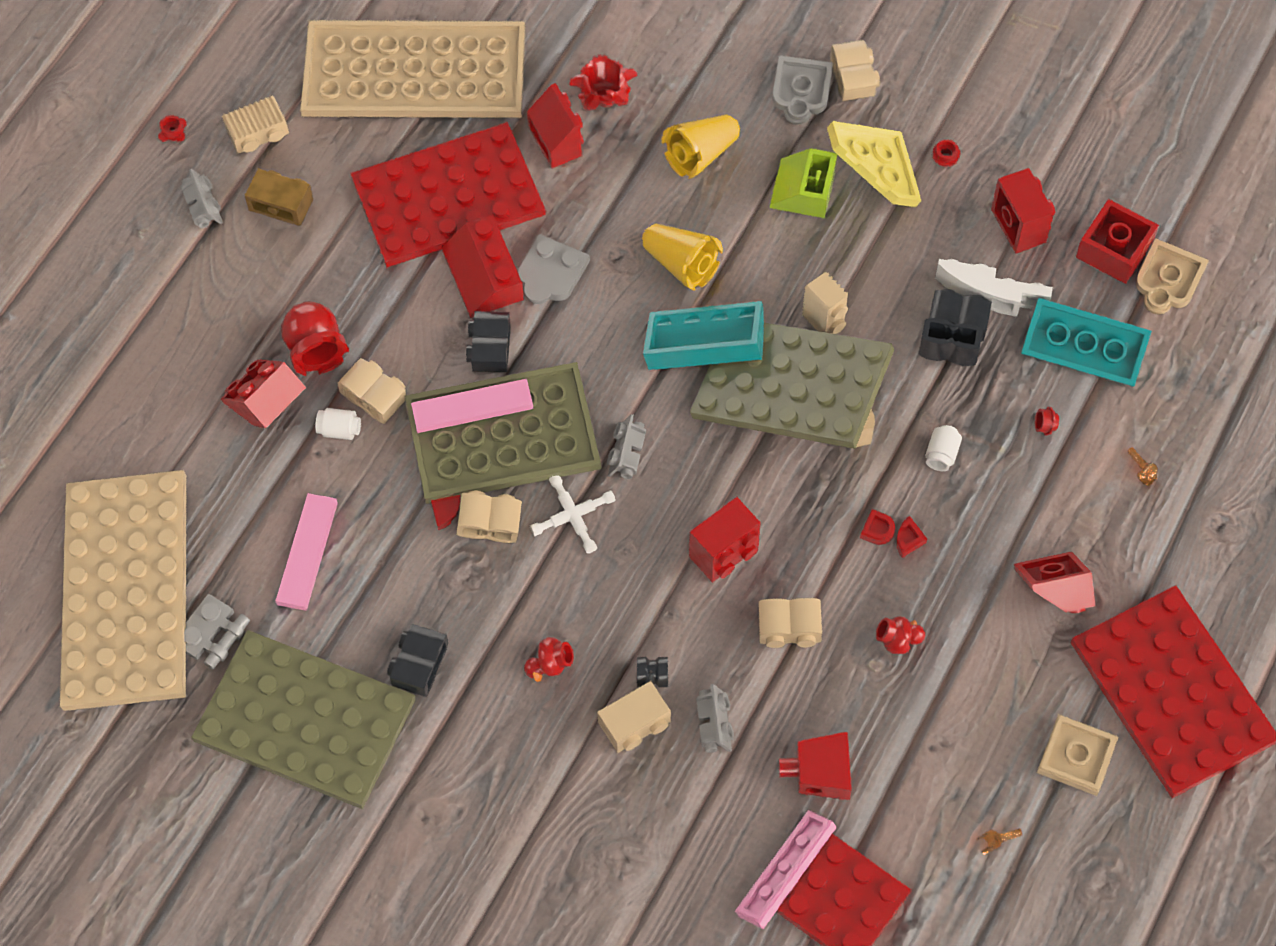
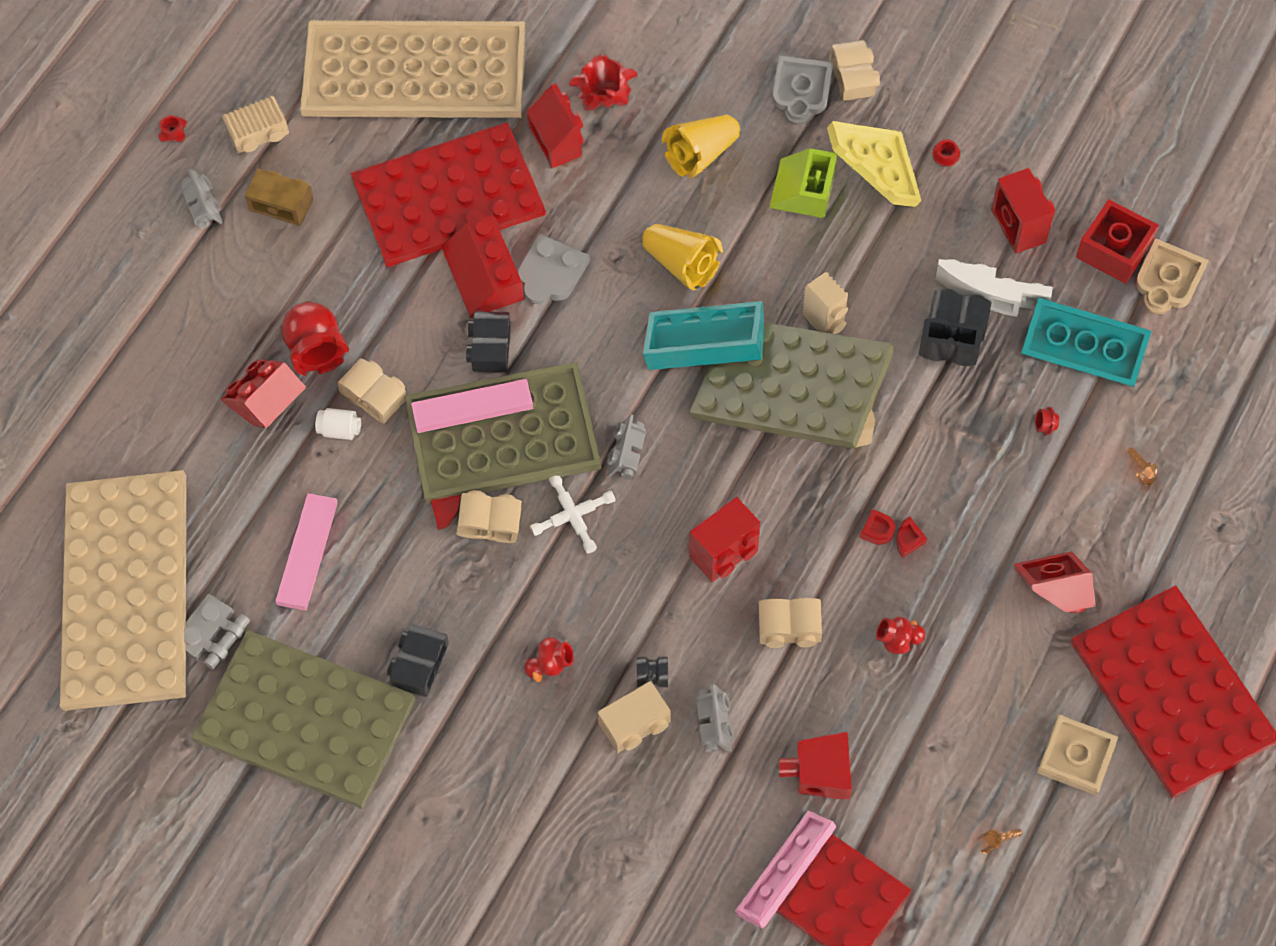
(943, 448): white brick -> none

